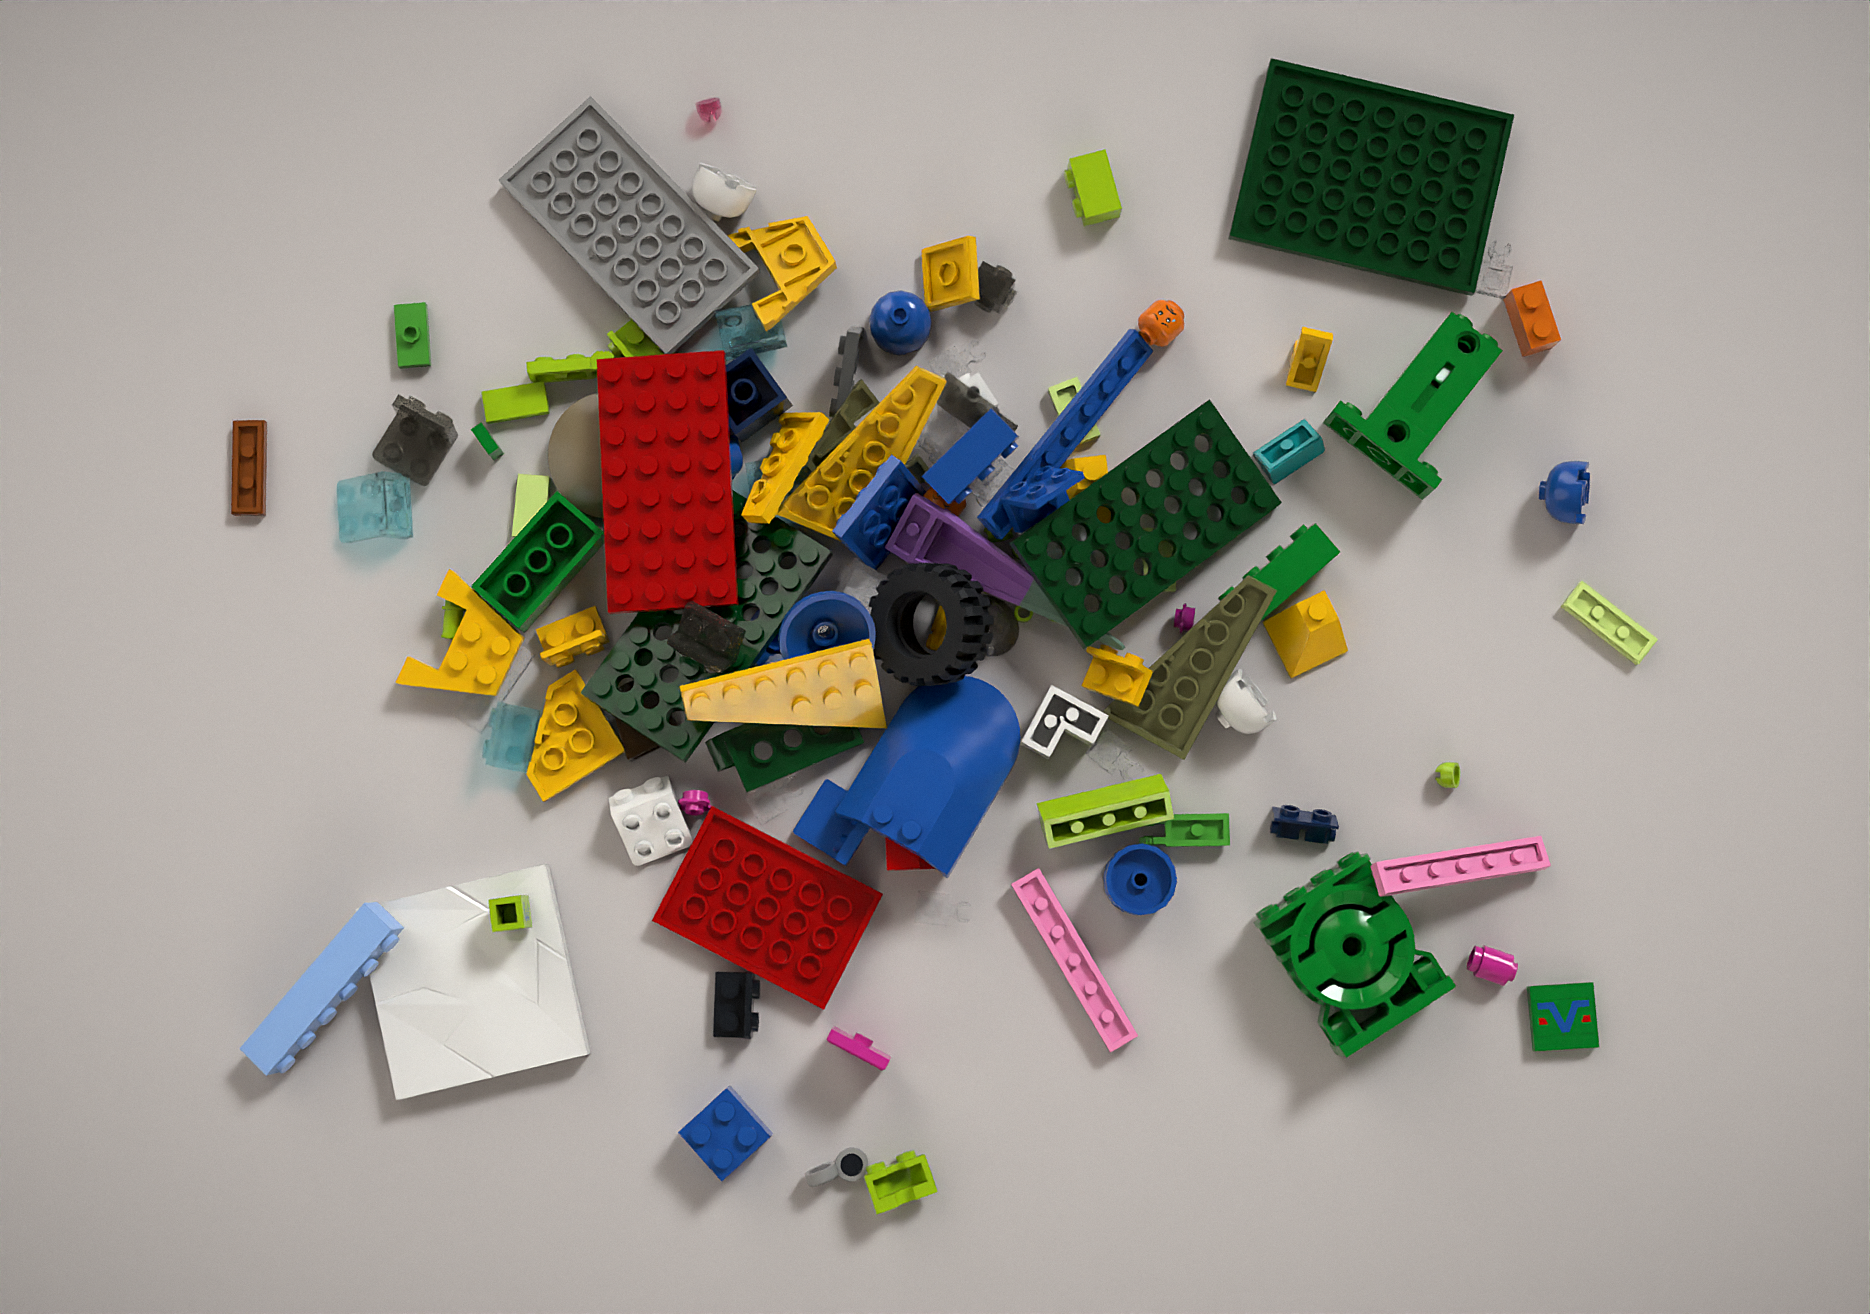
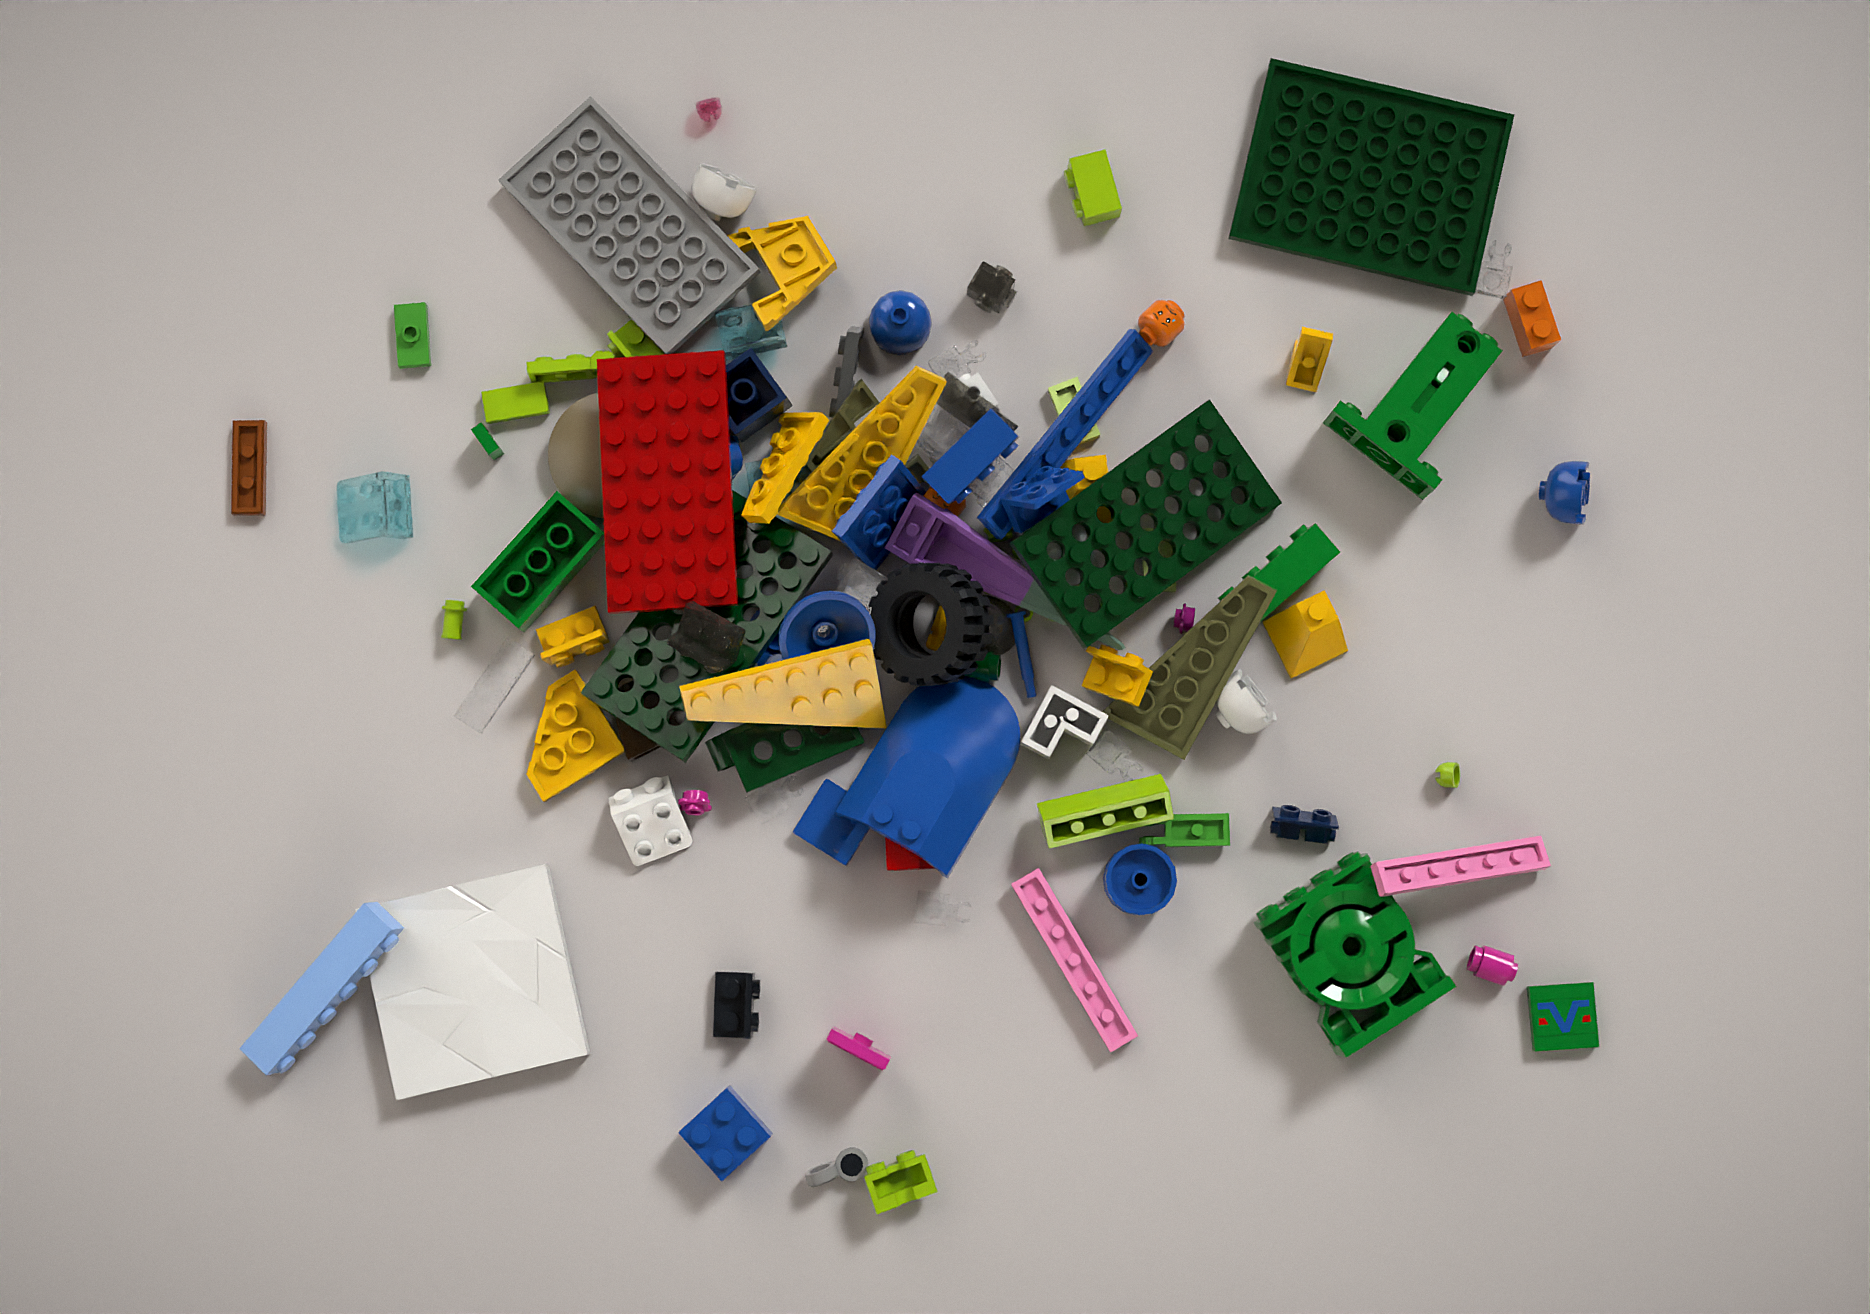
(415, 441): clear smoke bracket -> none
(479, 651): yellow wing -> none
(510, 913): lime brick -> none
(511, 737): clear light blue bracket -> none
(531, 496): yellowish green tile -> none
(767, 907): red plate -> none
(950, 273): yellow tile -> none
(988, 669): none -> dark green cone
(1023, 651): none -> blue piece
(1289, 451): teal slope -> none
(1609, 622): yellowish green tile -> none

